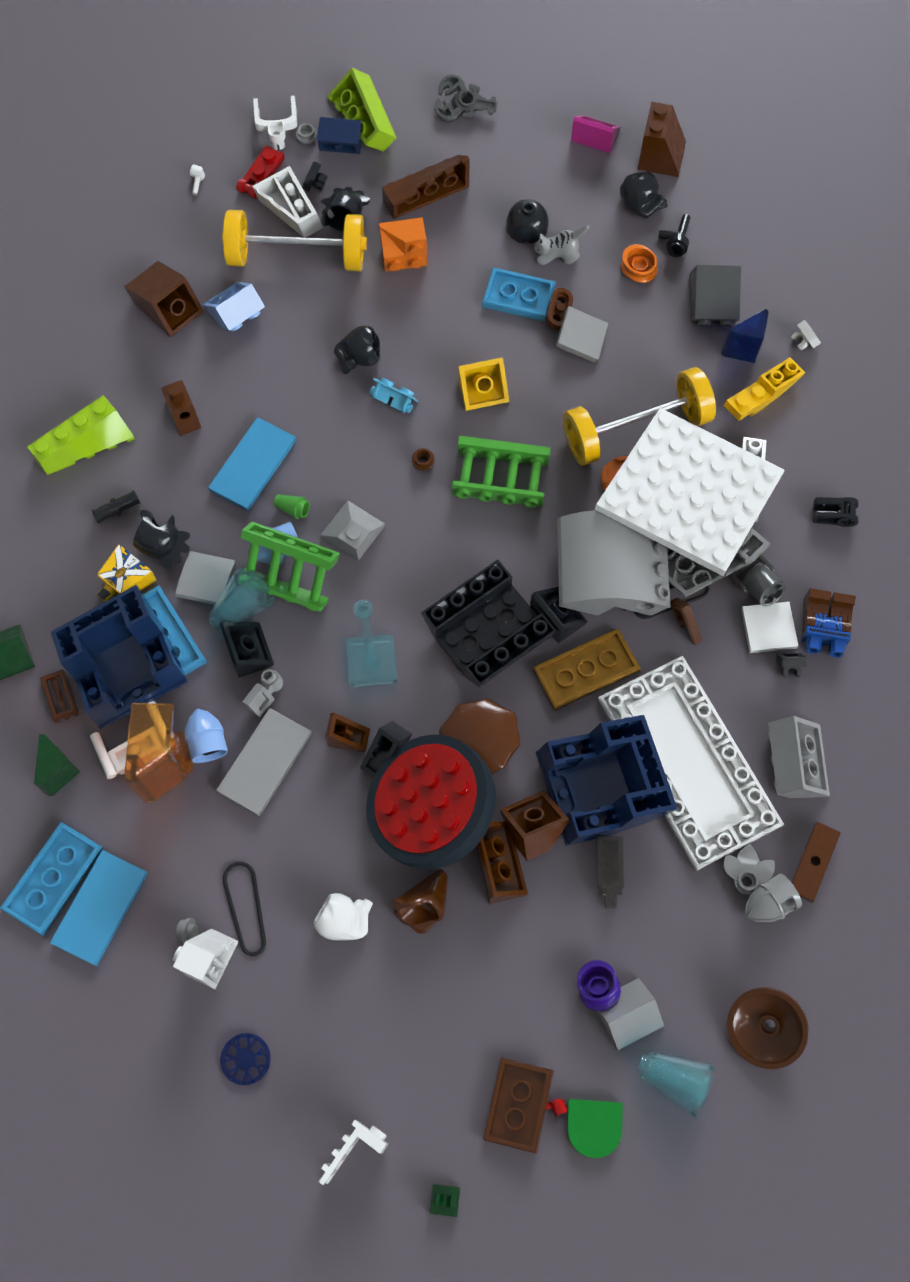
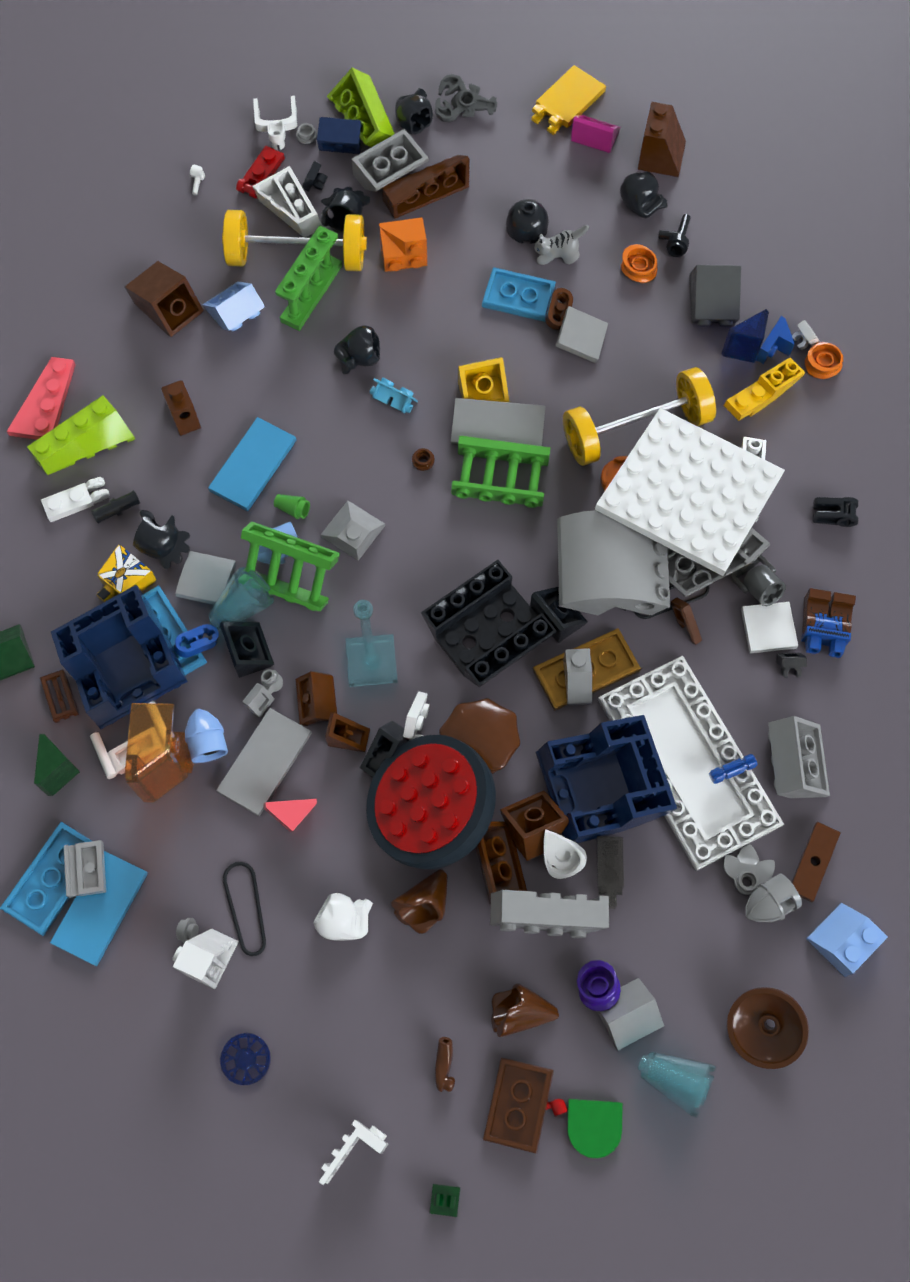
(45, 401): none -> coral wing
(74, 499): none -> white hinge
(84, 869): none -> light grey plate
(195, 639): none -> blue beam
(290, 812): none -> coral slope
(308, 278): none -> bright green fence
(315, 697): none -> reddish brown panel
(387, 161): none -> light grey slope
(414, 112): none -> black piece
(416, 716): none -> white plate
(443, 1065): none -> reddish brown arm
(498, 421): none -> light grey tile
(520, 1010): none -> reddish brown hat
(549, 913): none -> light grey wedge
(563, 854): none -> white piece
(567, 98): none -> yellow tile
(578, 676): none -> light grey slope
(733, 768): none -> blue axle
(778, 339): none -> blue slope
(824, 360): none -> orange piece
(846, 939): none -> light blue slope

